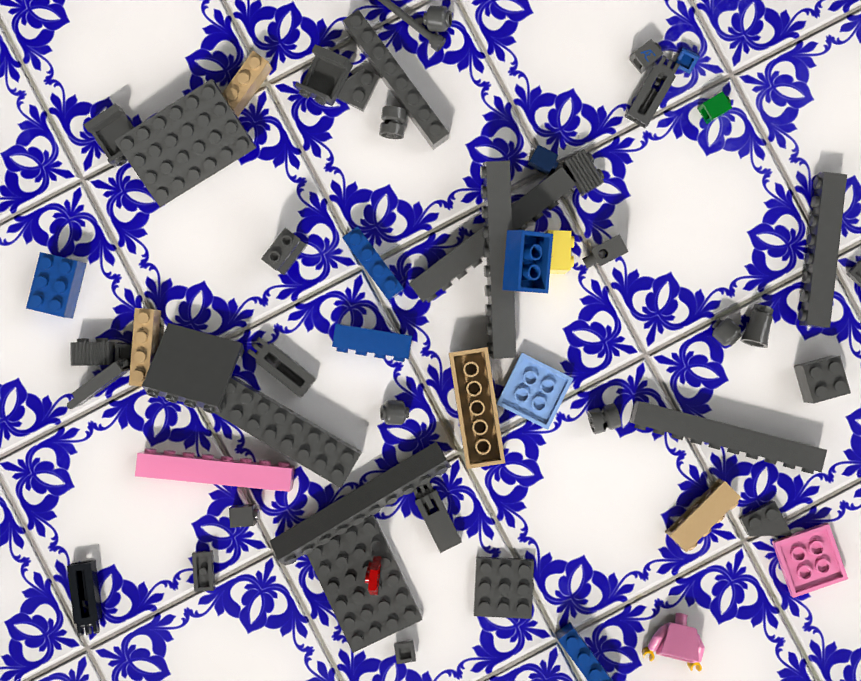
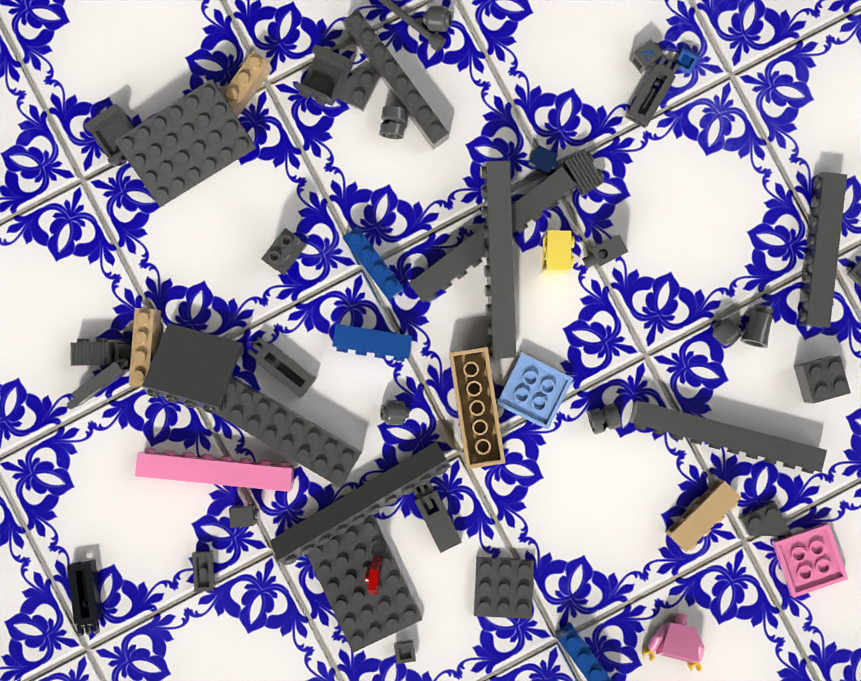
(56, 285): blue brick -> none
(527, 261): blue brick -> none
(715, 107): green brick -> none

